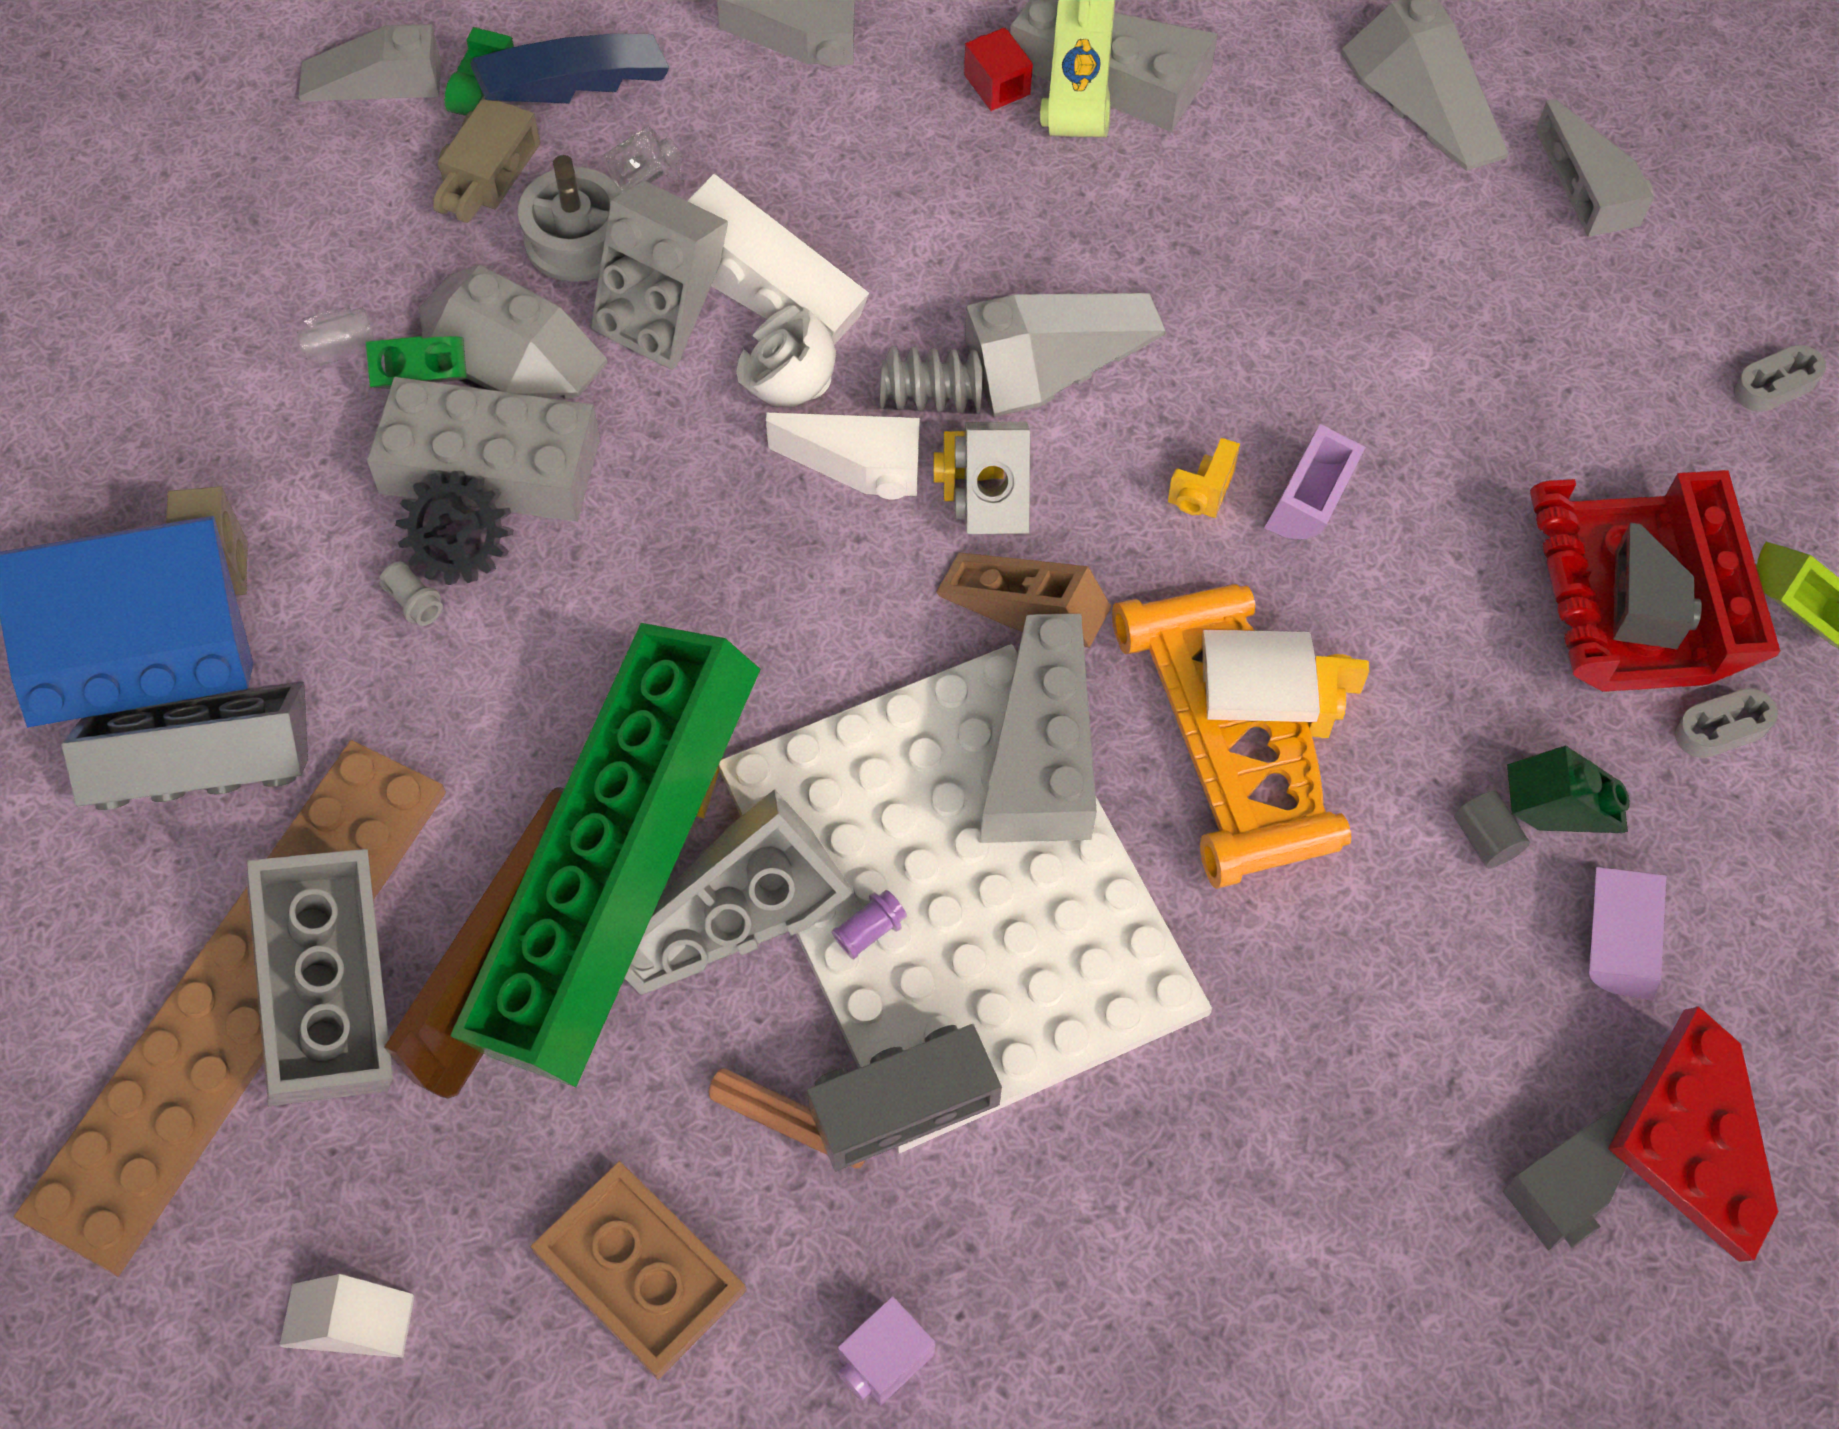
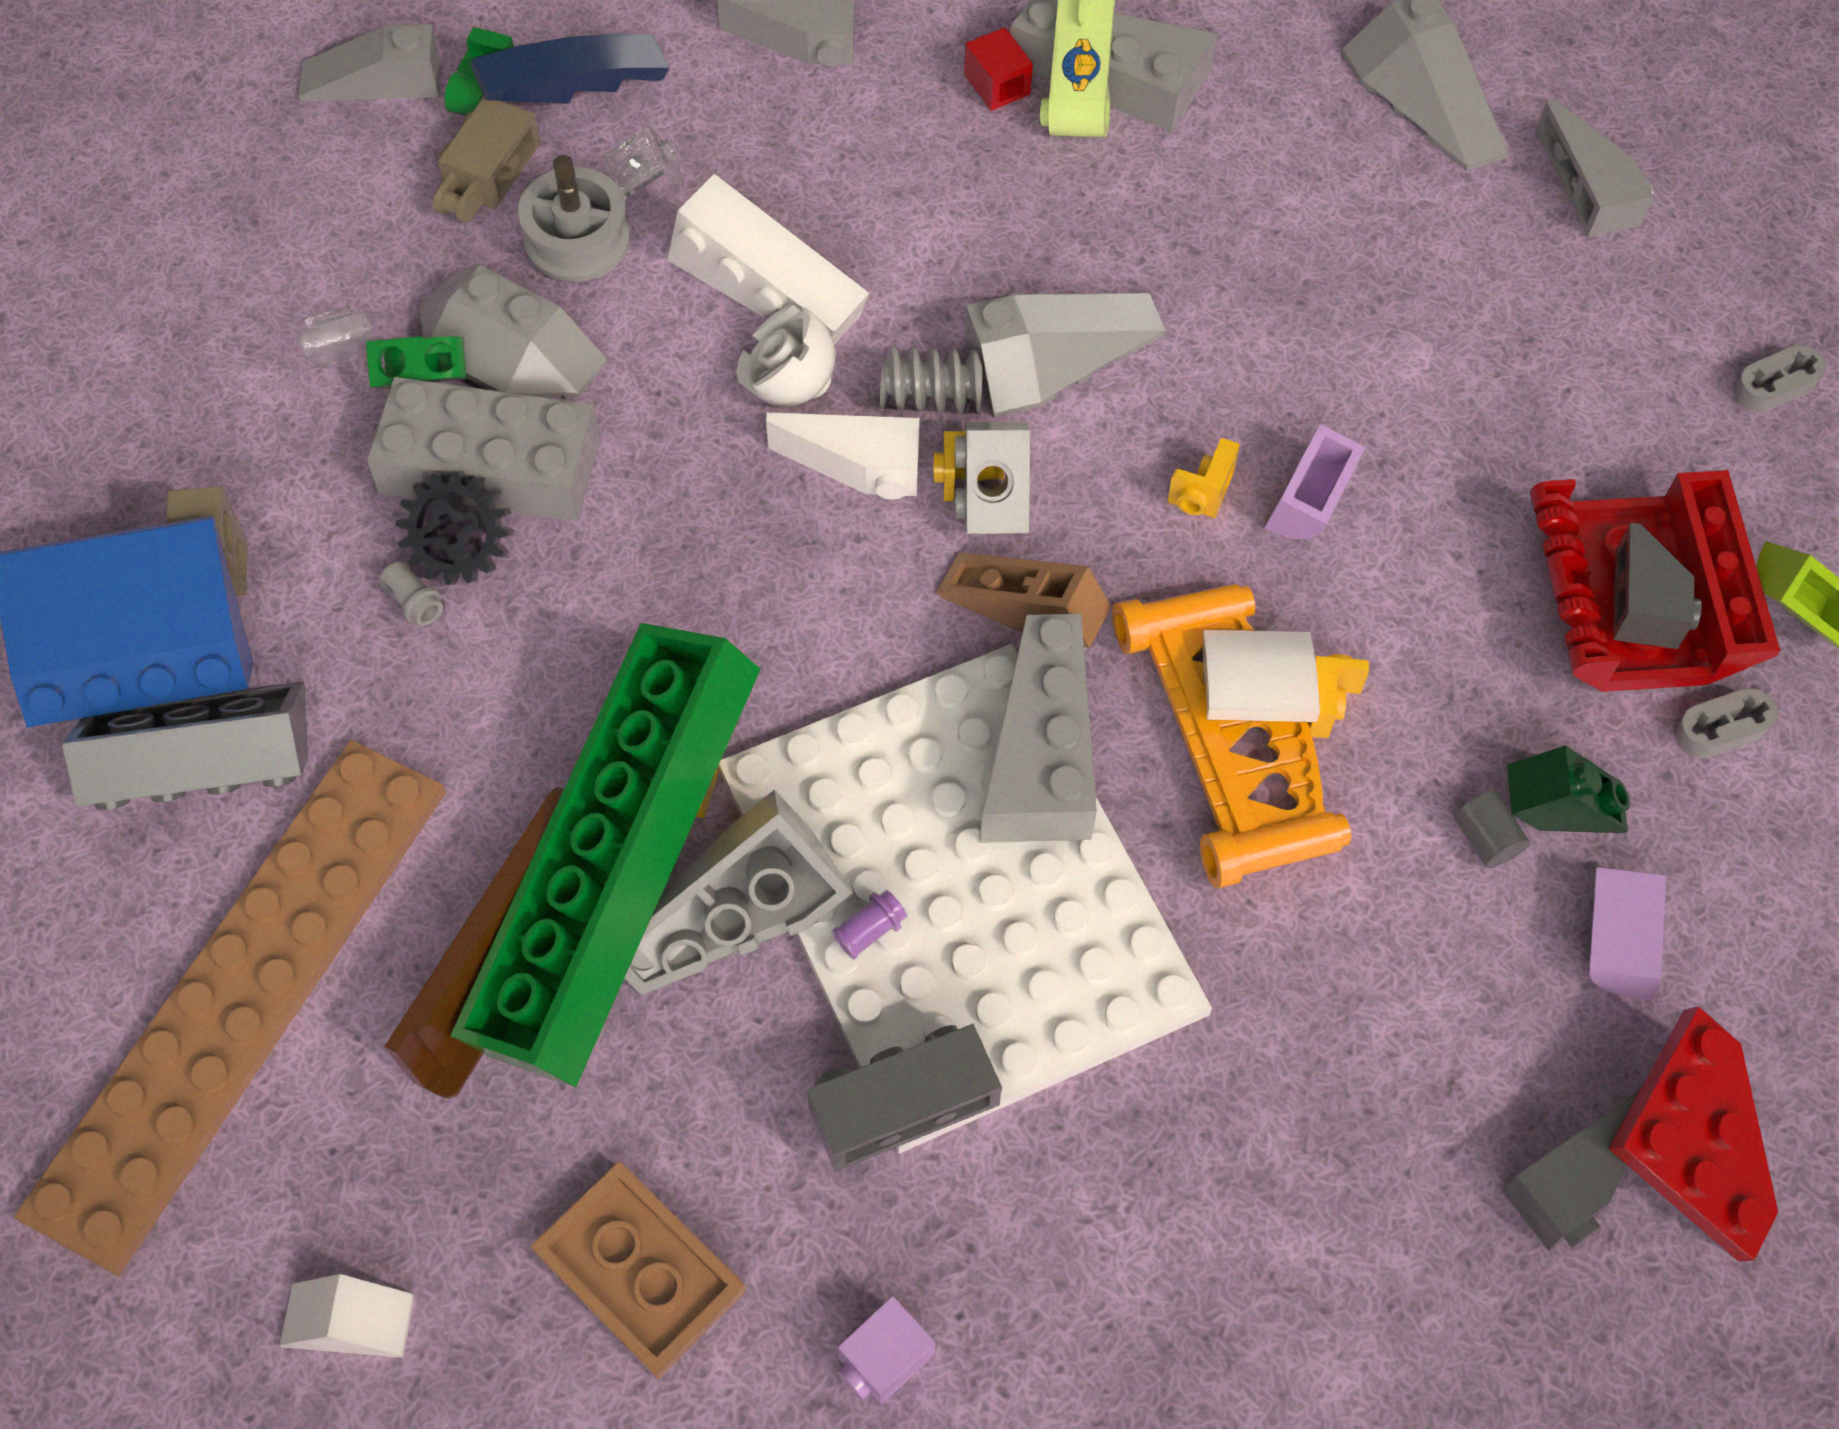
(318, 977): light grey brick -> none
(656, 271): light grey slope -> none
(767, 1108): nougat axle -> none

